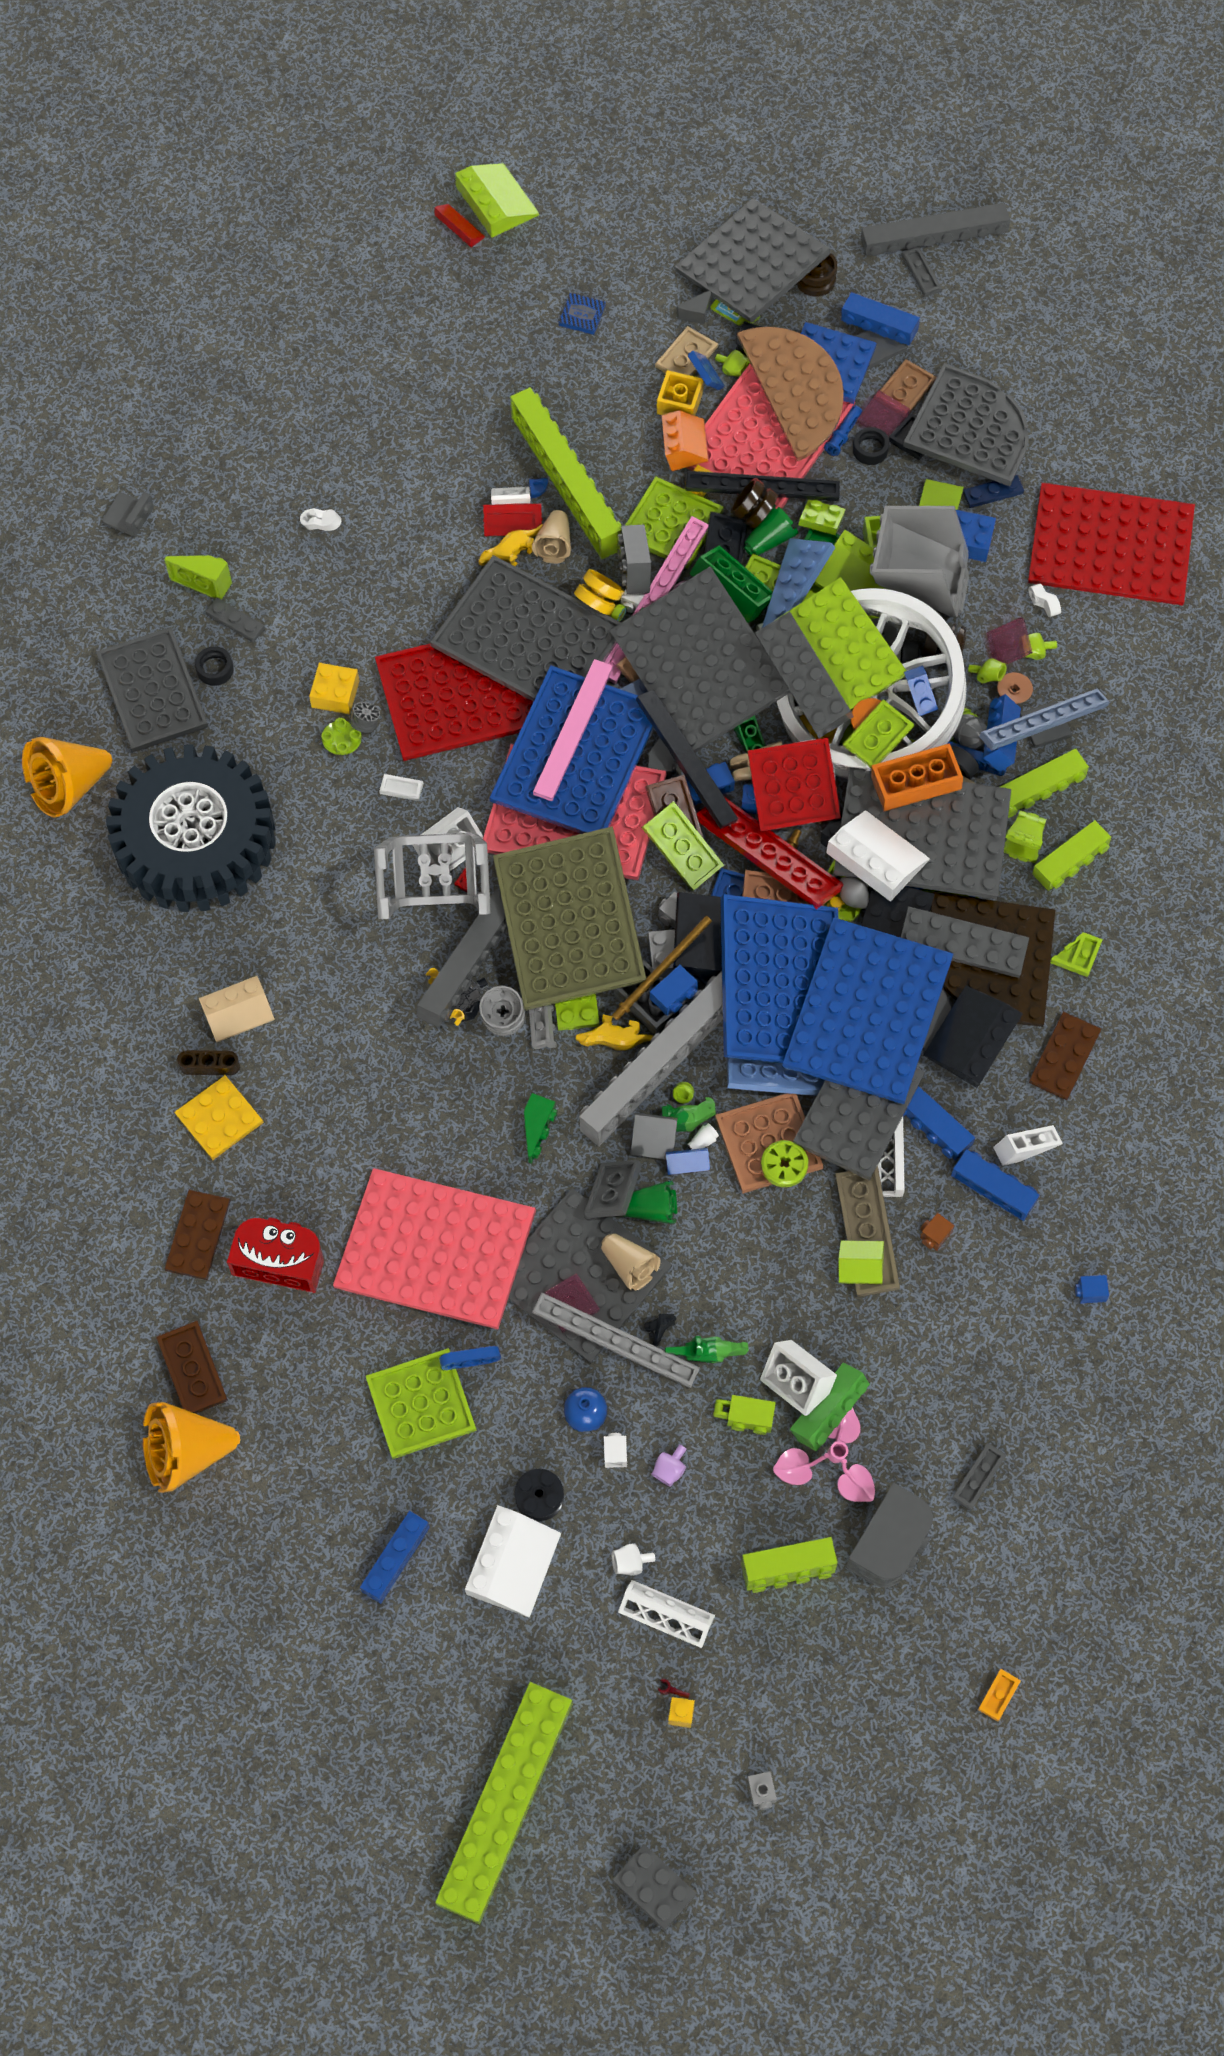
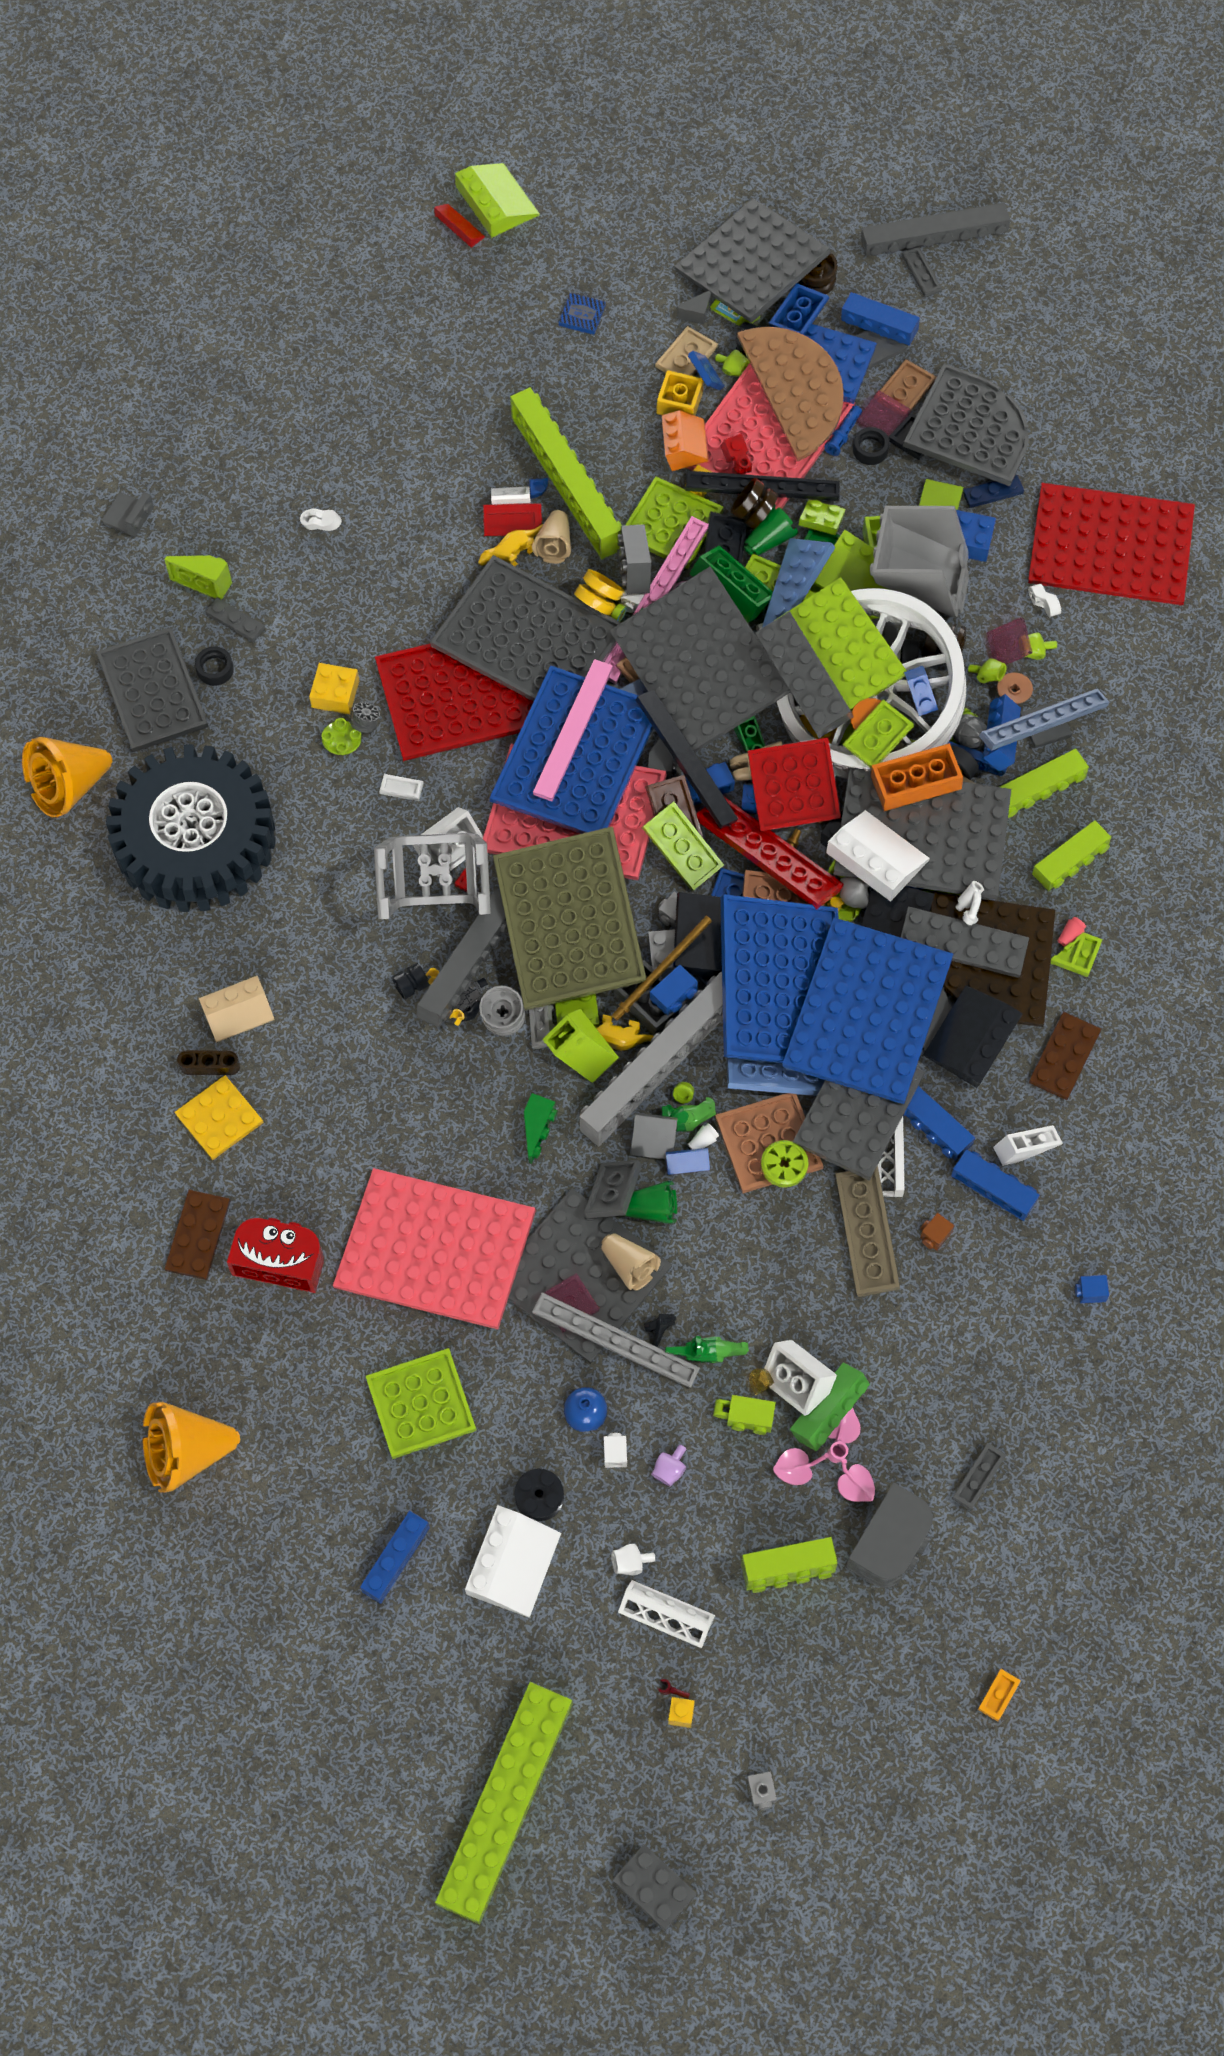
(192, 1368): reddish brown plate -> none
(410, 981): none -> black wheel
(469, 1358): blue beam -> none
(580, 1046): none -> lime slope
(736, 451): none -> red brick
(760, 1380): none -> clear yellow tile
(799, 309): none -> blue slope
(861, 1262): lime slope -> none
(972, 898): none -> white plant
(1025, 837): lime piece -> none
(1071, 931): none -> coral cone

